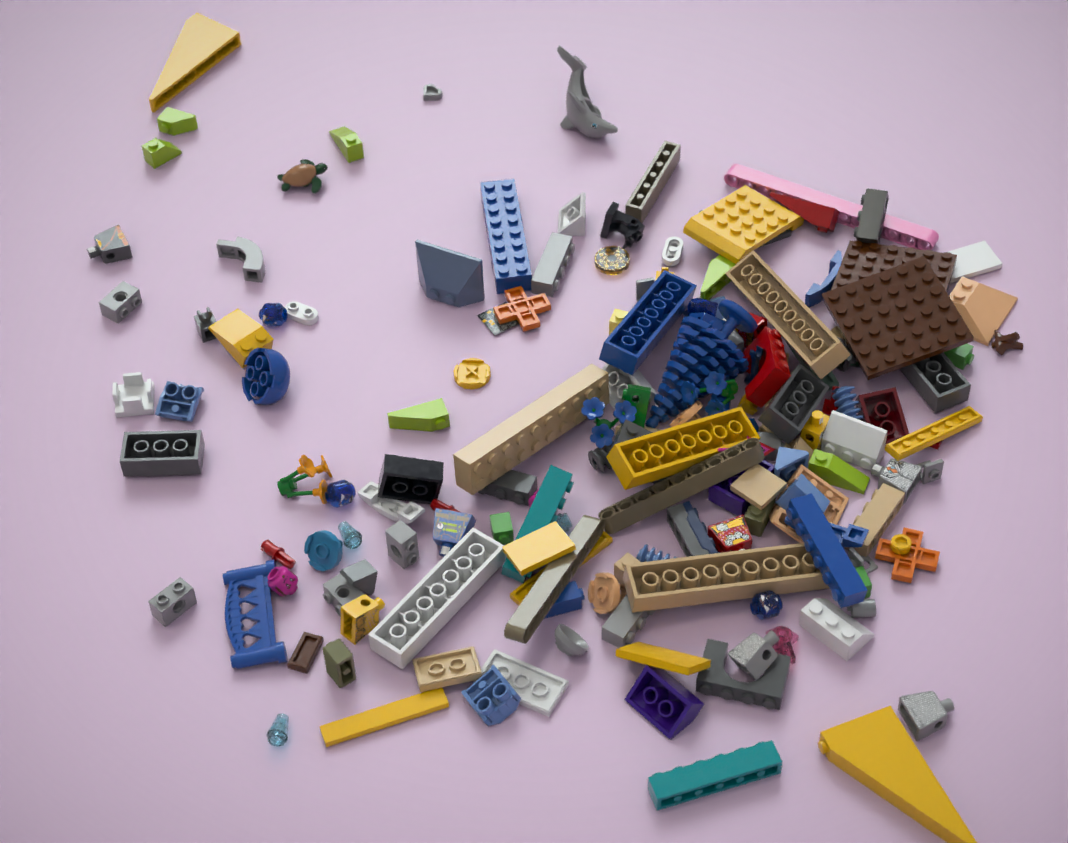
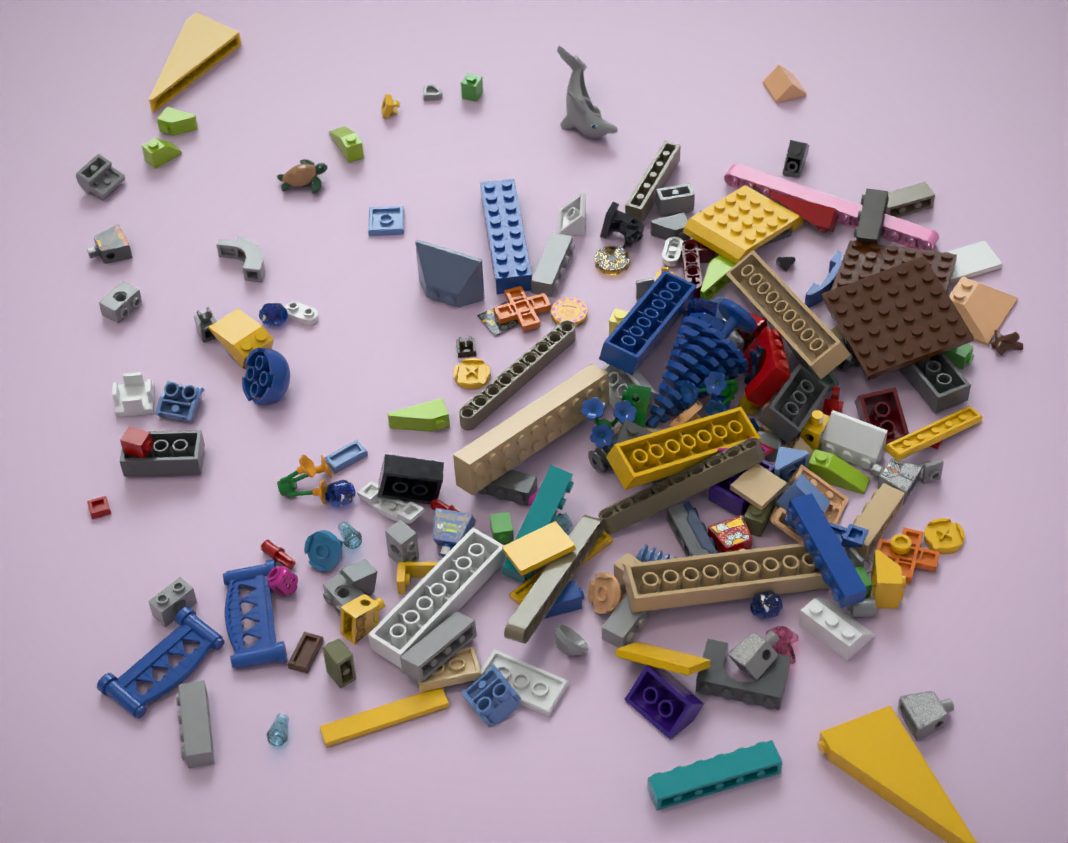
(99, 177): none -> light grey brick
(99, 507): none -> red tile
(136, 442): none -> red brick
(190, 629): none -> blue piece
(196, 724): none -> light grey brick
(346, 456): none -> medium blue tile
(386, 221): none -> medium blue tile
(387, 106): none -> yellow tile
(410, 570): none -> yellow bracket
(438, 646): none -> light grey brick
(466, 347): none -> dark brown tile
(472, 87): none -> bright green brick
(517, 375): none -> dark tan beam
(569, 309): none -> yellow tile
(670, 227): none -> dark grey slope
(675, 199): none -> light grey brick
(691, 256): none -> dark red beam
(783, 85): none -> light nougat slope
(785, 262): none -> black slope
(795, 158): none -> dark grey slope
(845, 401): medium blue piece -> none
(886, 581): none -> yellow slope
(910, 200): none -> brick
(944, 536): none -> yellow tile

